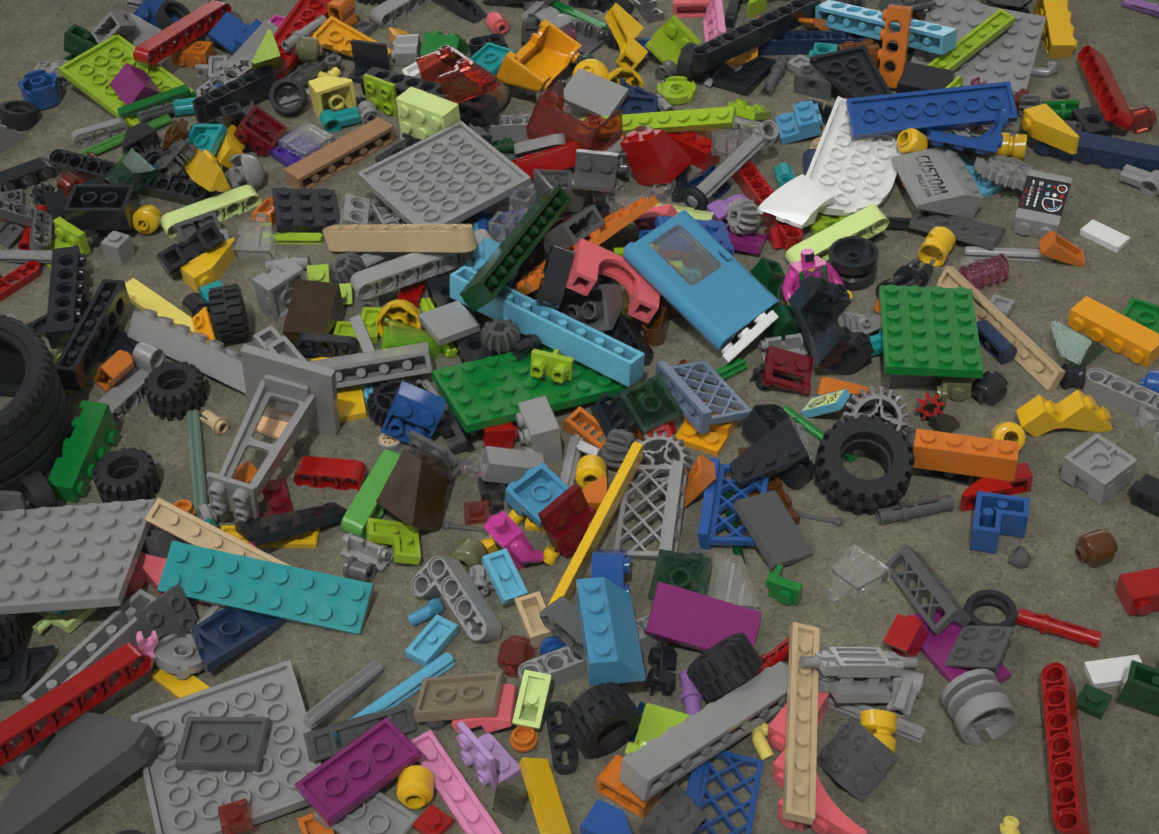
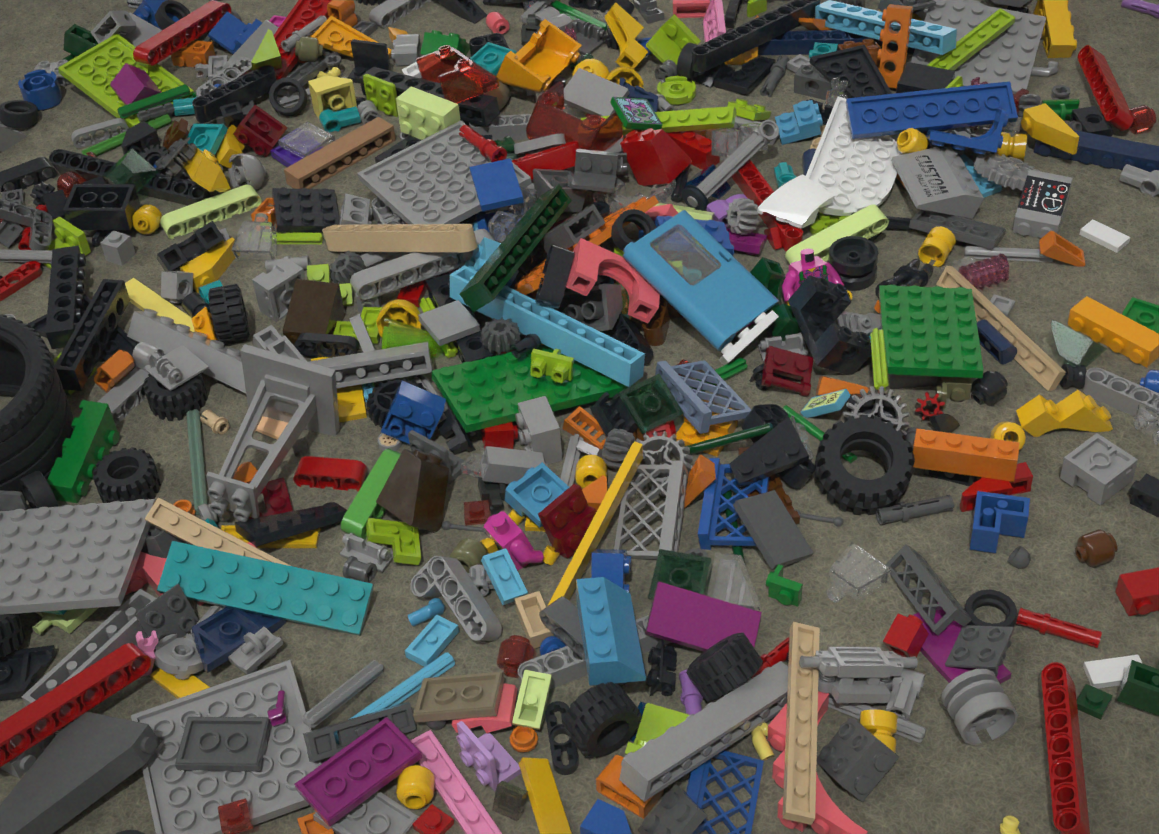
(174, 367): none -> light grey hinge
(176, 285): none -> light grey brick
(186, 228): dark grey brick -> none
(255, 650): none -> light grey hips
(277, 714): none -> magenta hand
(487, 147): none -> red pin
(496, 184): none -> blue tile
(634, 216): none -> black tyre
(636, 113): none -> tile
(730, 438): none -> dark green bar
(837, 90): none -> clear plate
(879, 361): none -> lime axle

